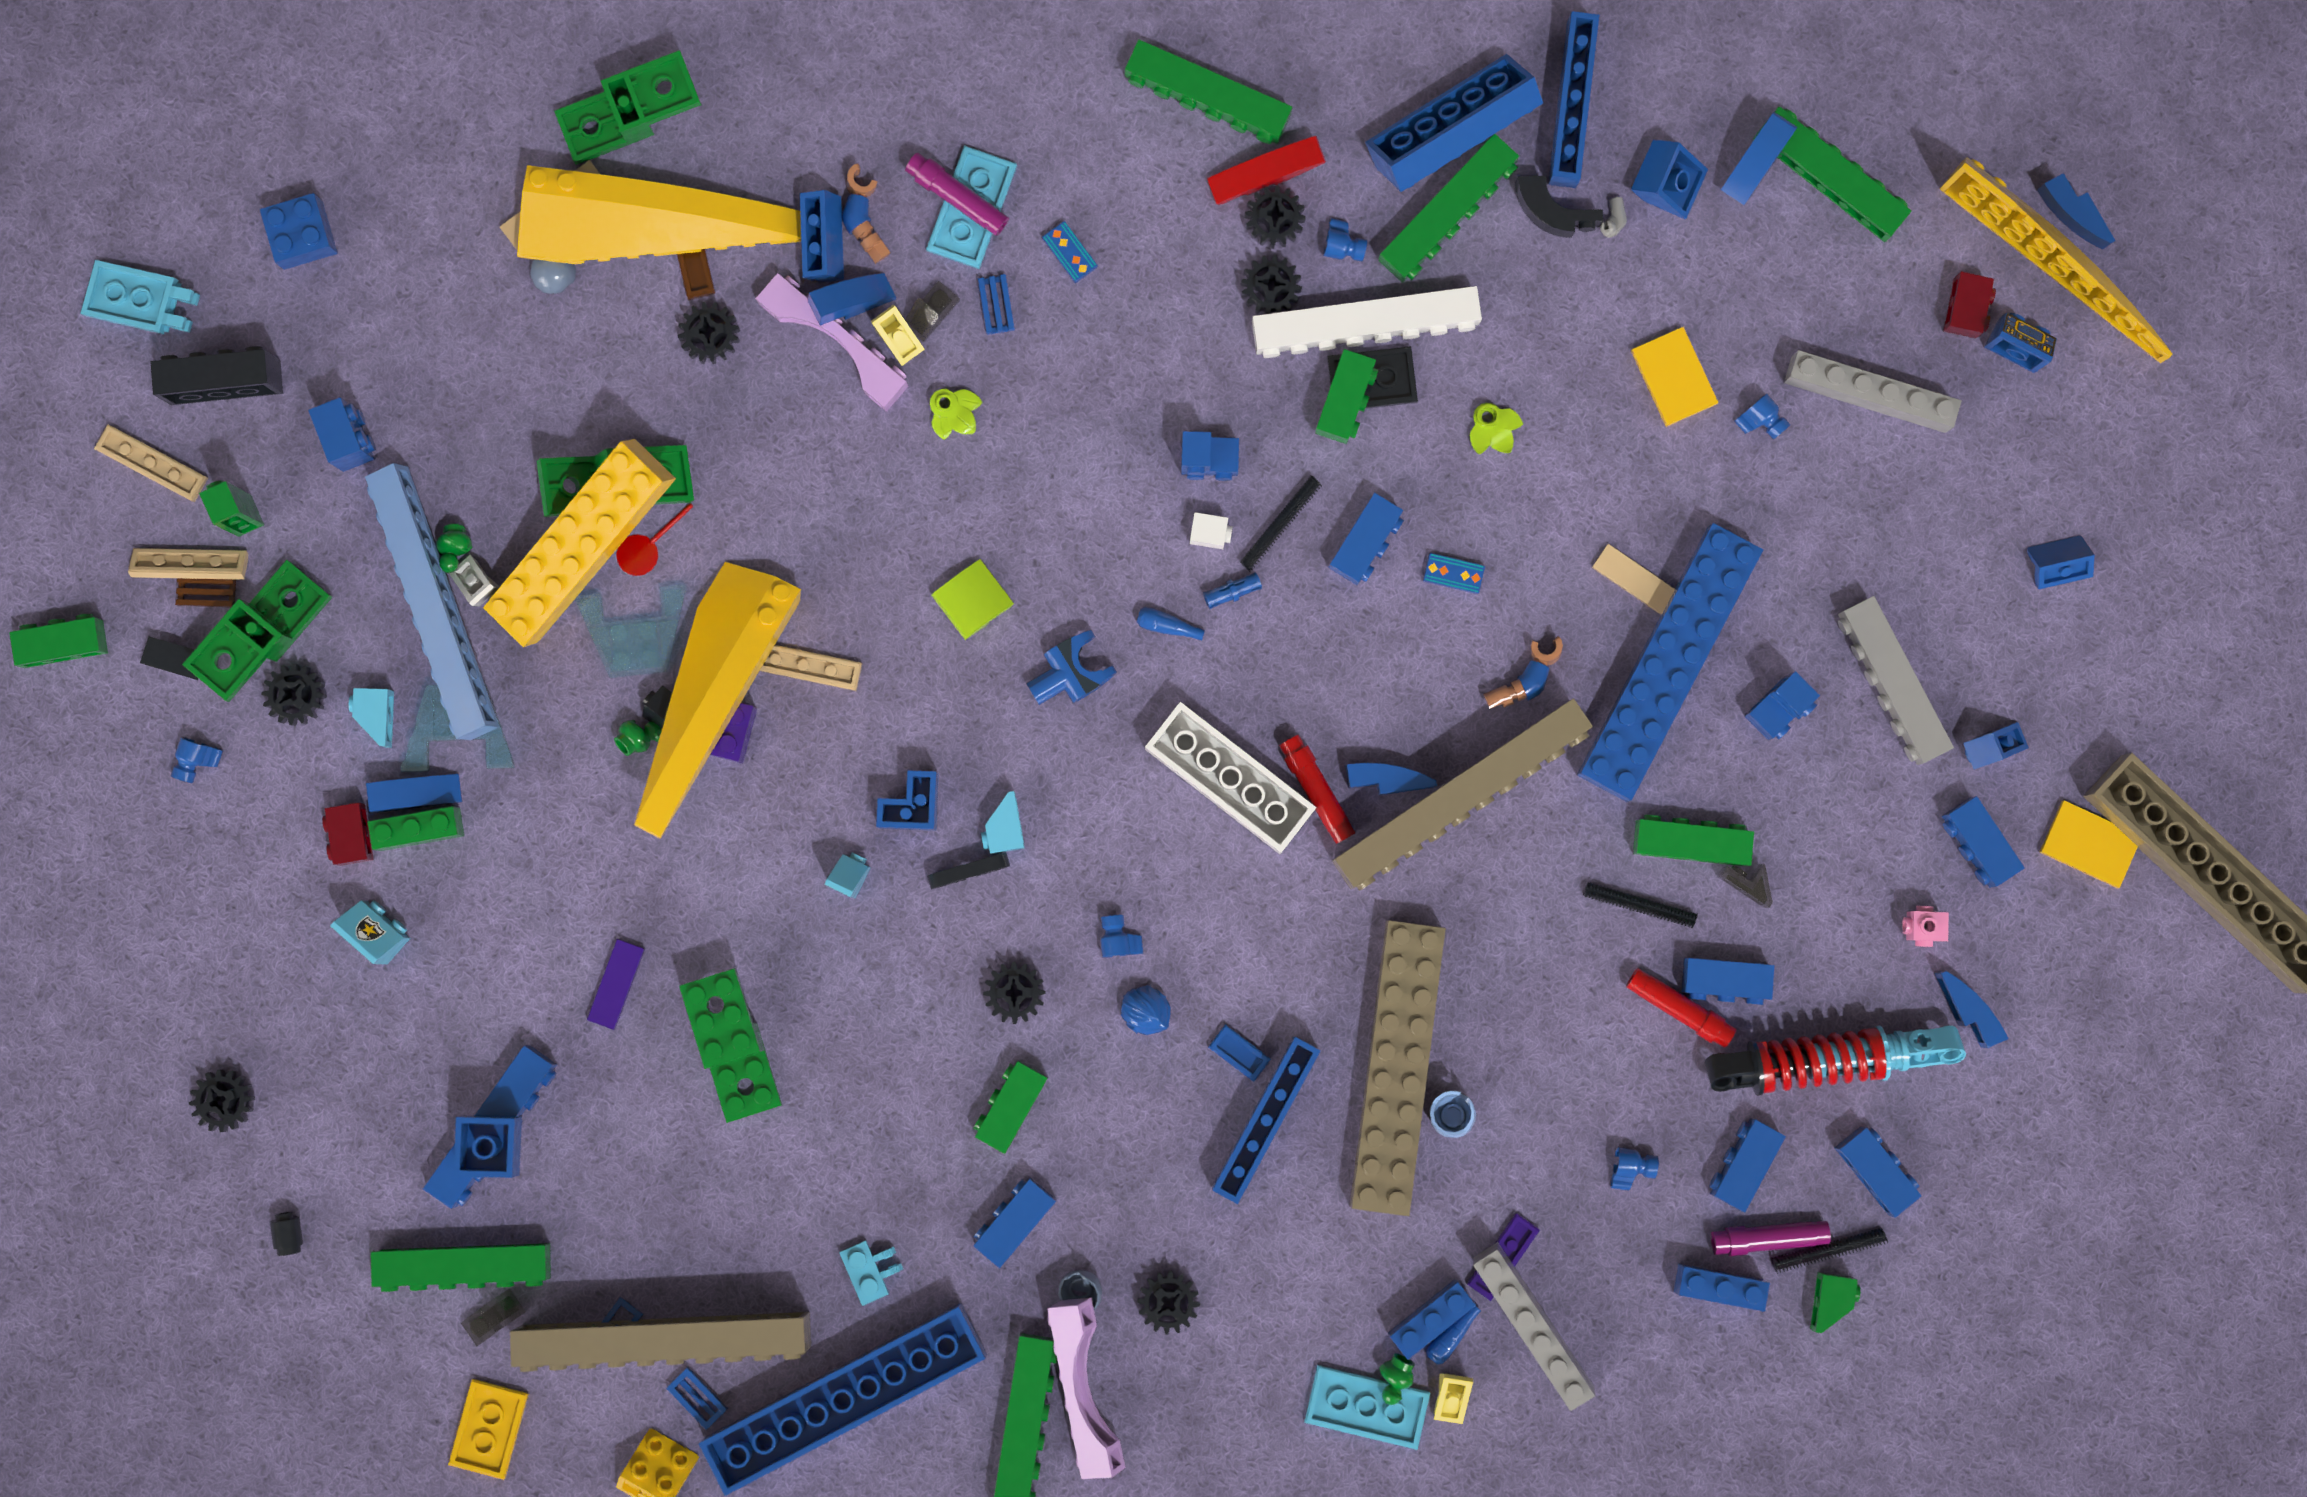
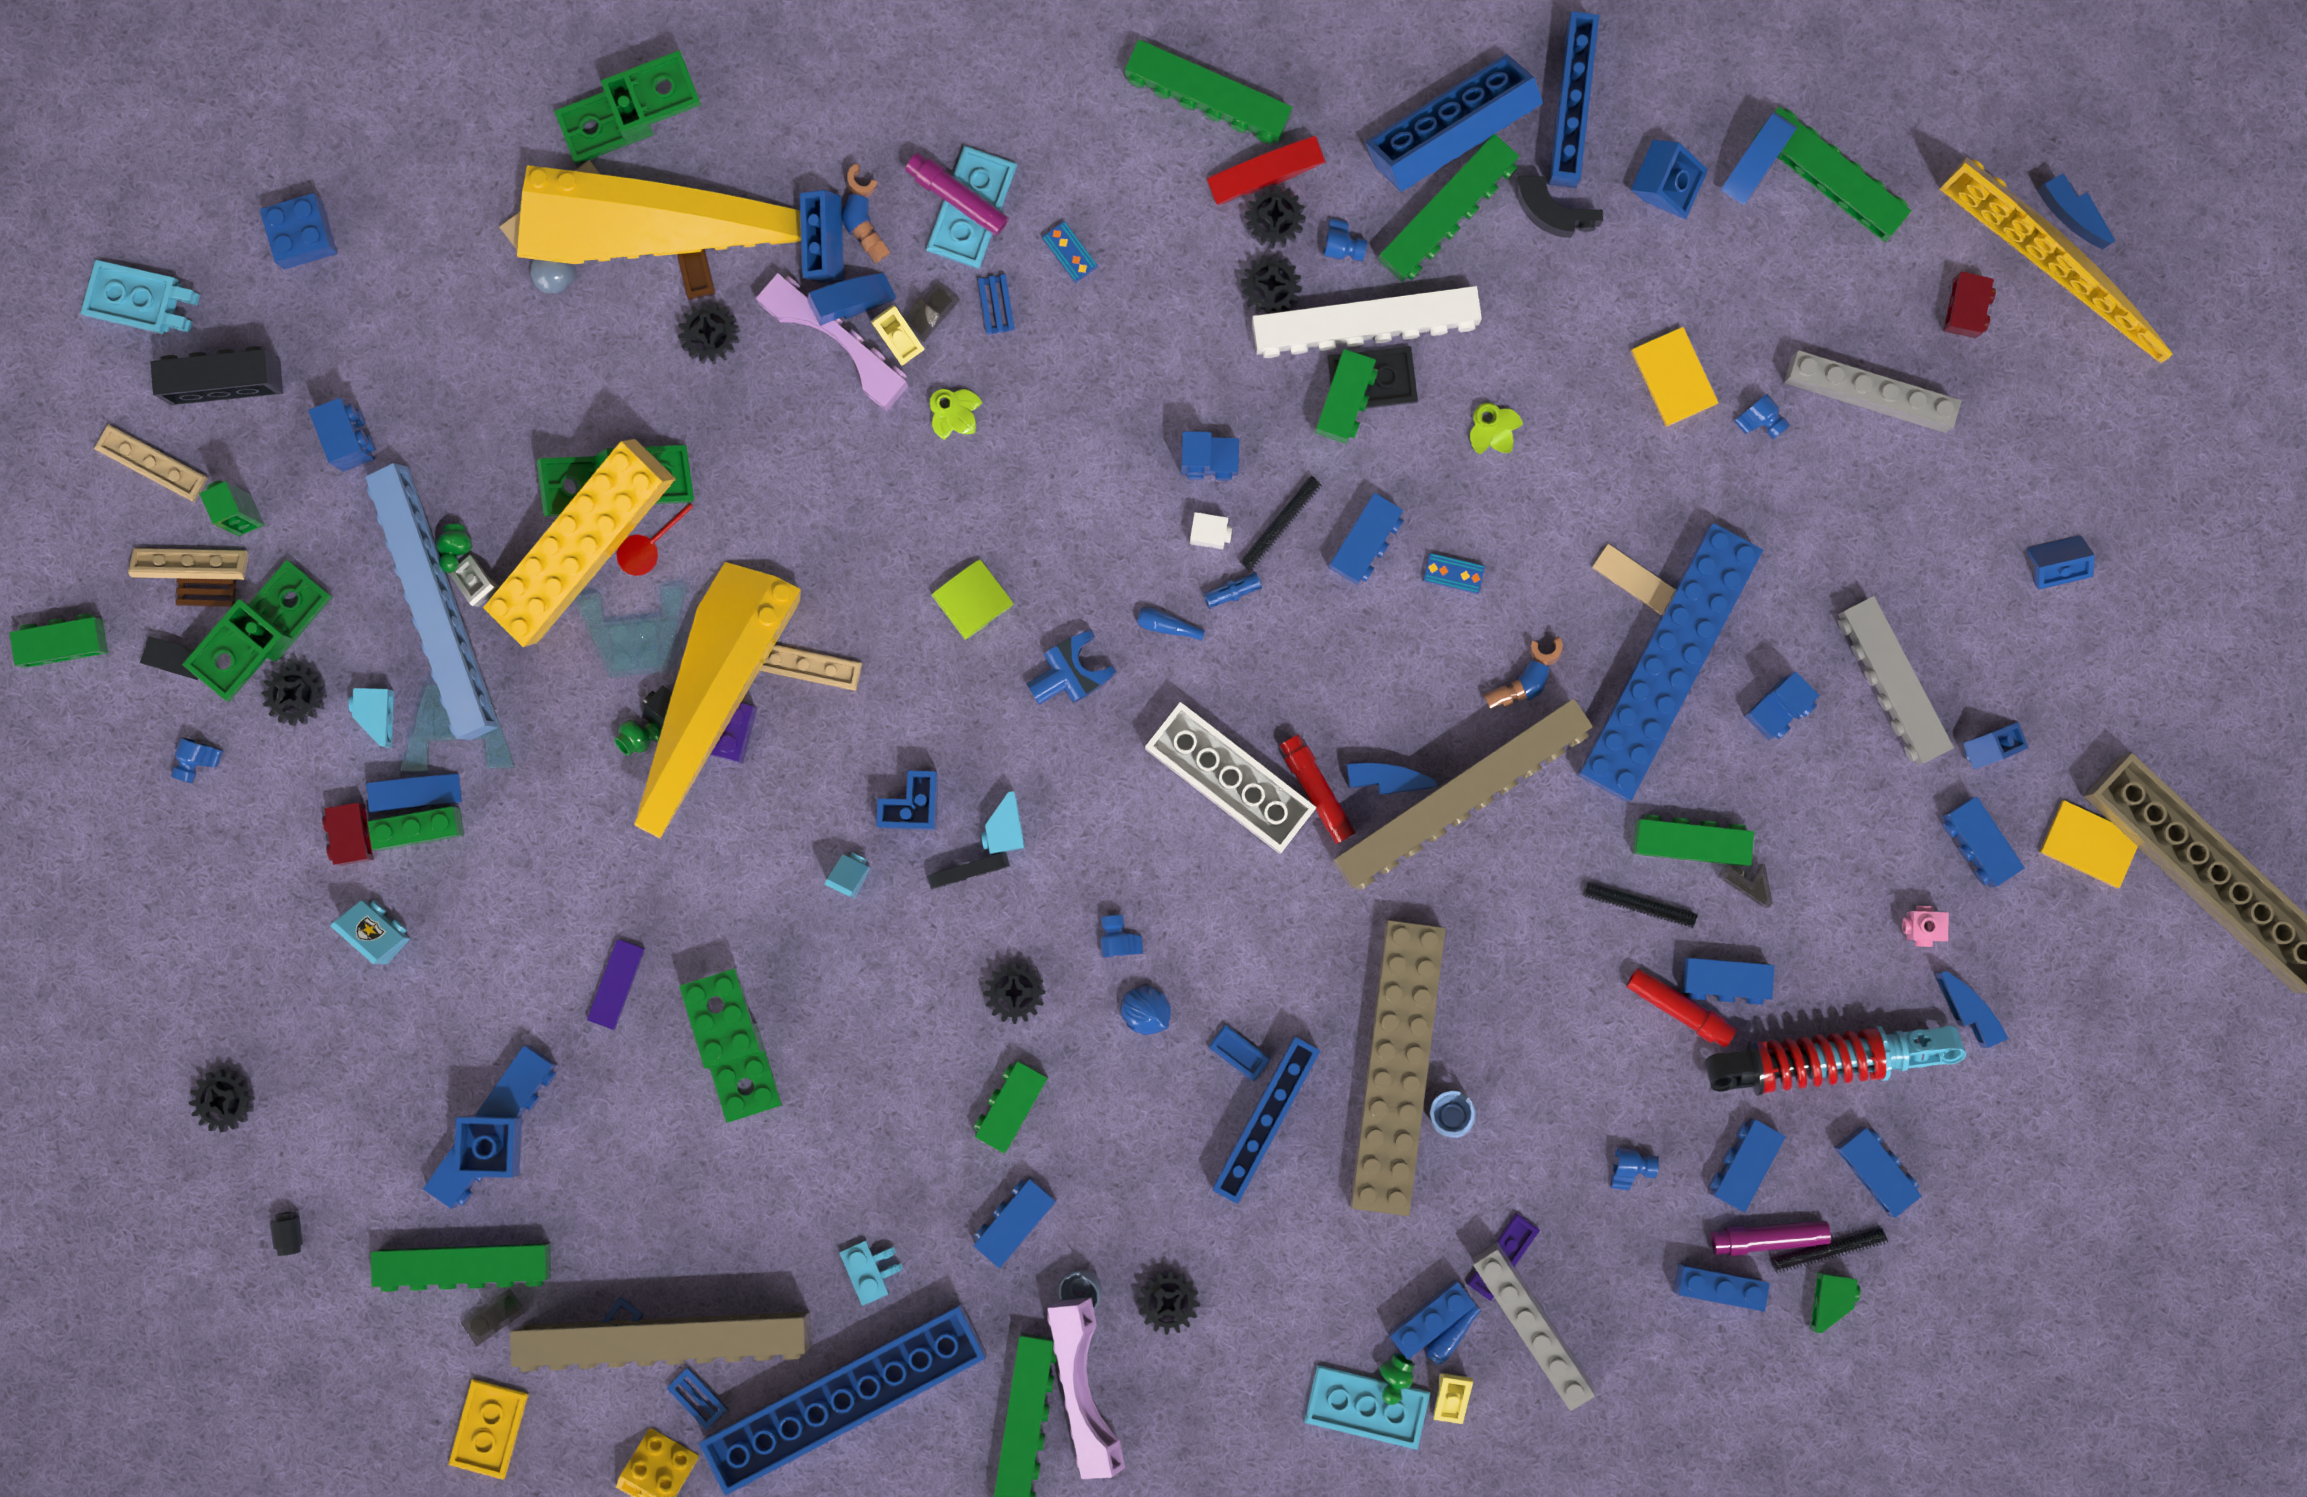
(1617, 219): light grey arm -> none
(2021, 342): blue slope -> none

